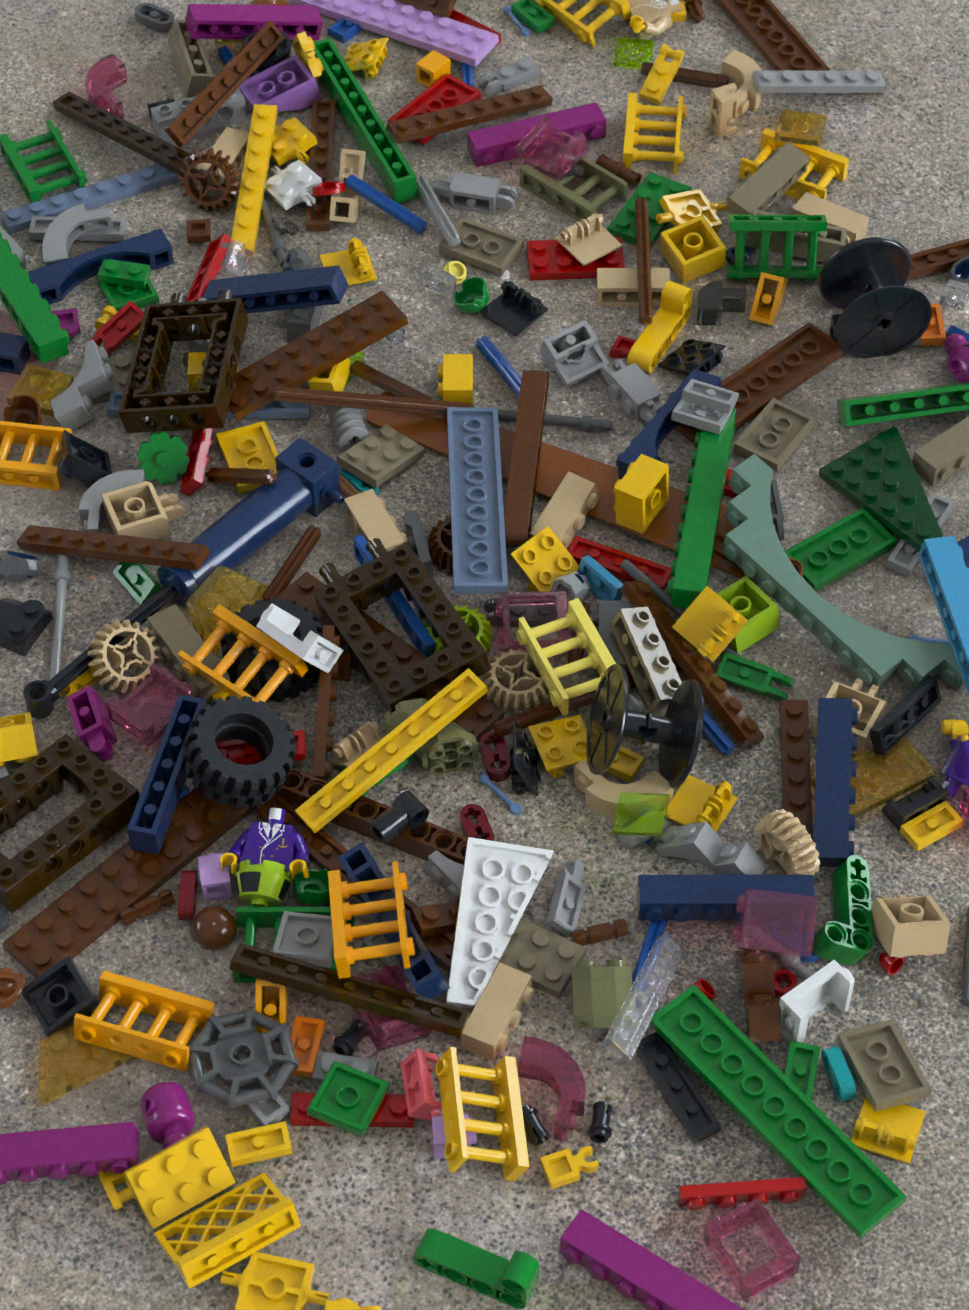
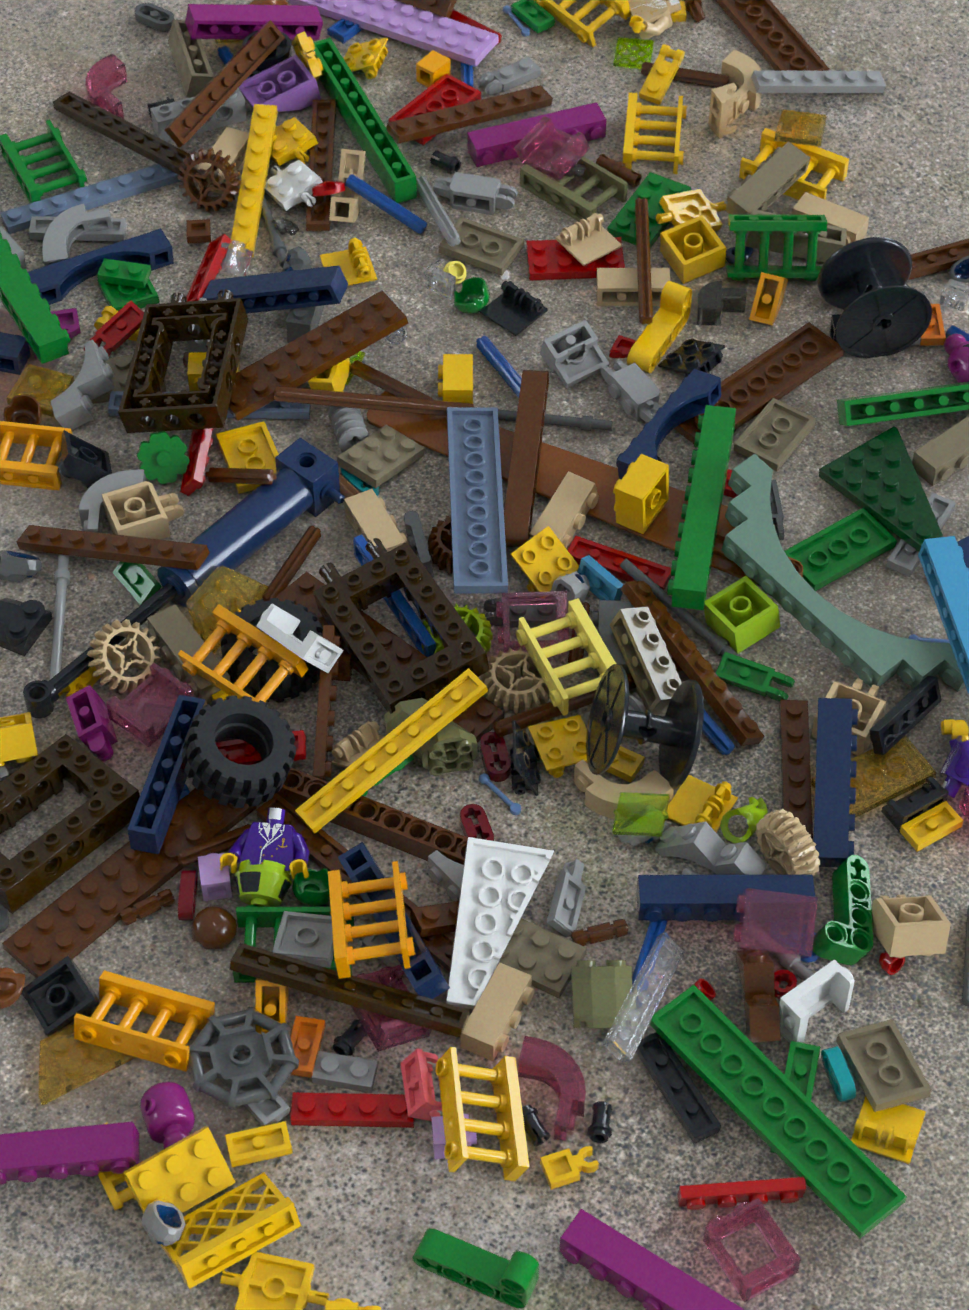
(163, 1223): none -> light grey rock
(214, 845): none -> reddish brown axle
(348, 1098): green tile -> none
(404, 813): black piece -> none
(450, 164): none -> black pin
(705, 406): light grey slope -> none
(710, 624): yellow hinge -> none
(752, 815): none -> lime piece

